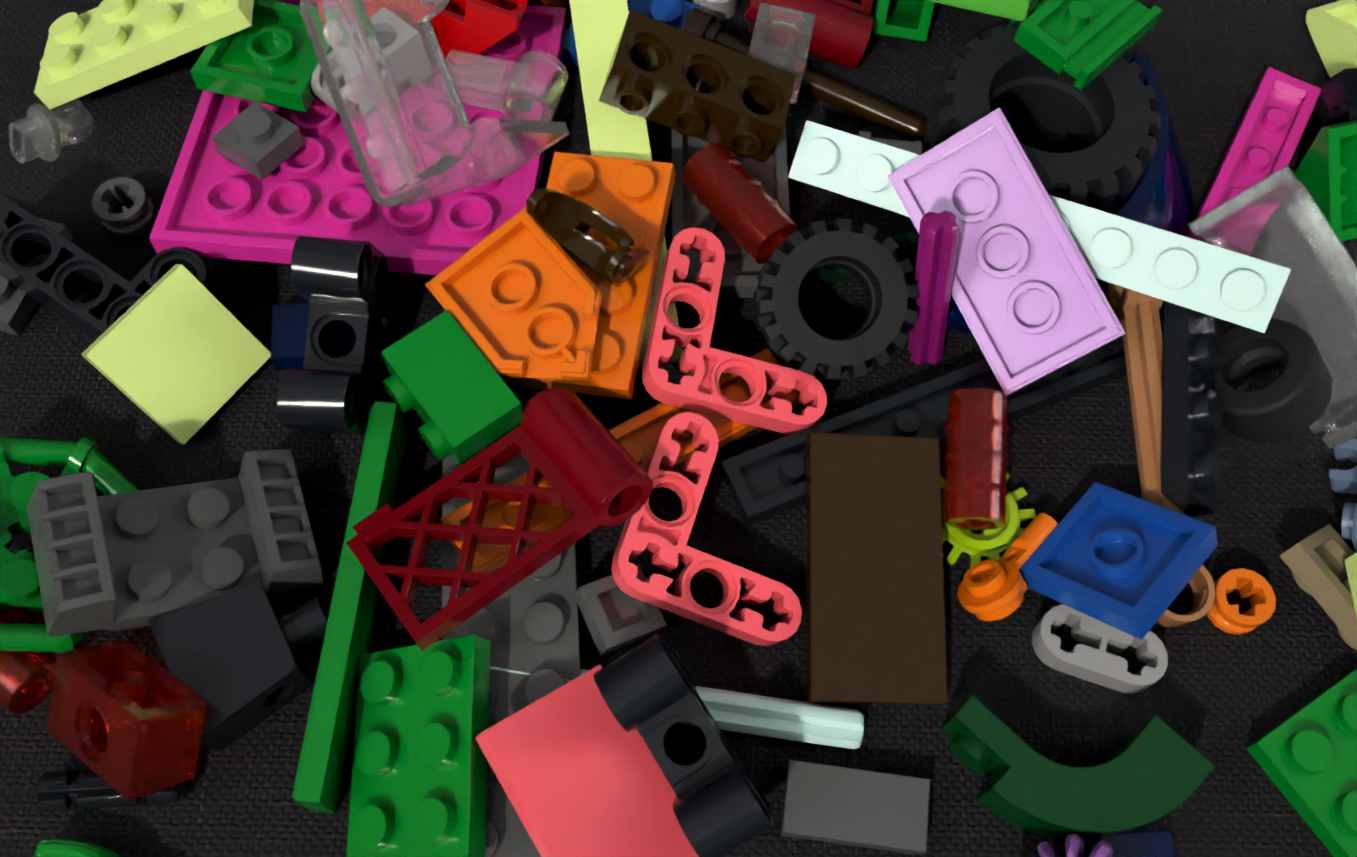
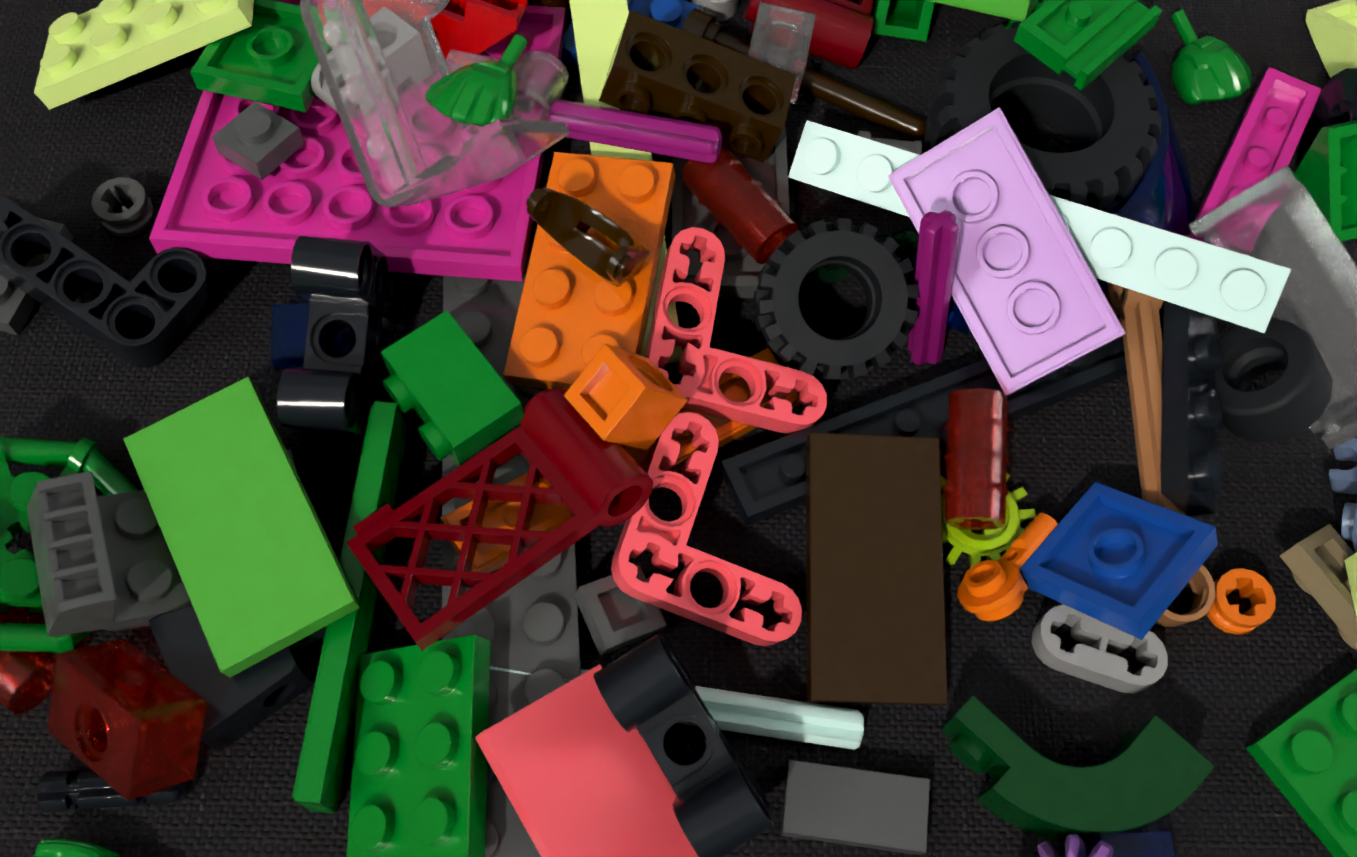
(47, 130): clear piece -> none
(177, 354): yellowish green tile -> none
(240, 527): none -> bright green tile
(479, 90): none -> green piece
(523, 303): orange tile -> none
(625, 397): none -> orange brick
(638, 131): none -> magenta axle
(1206, 67): none -> green piece

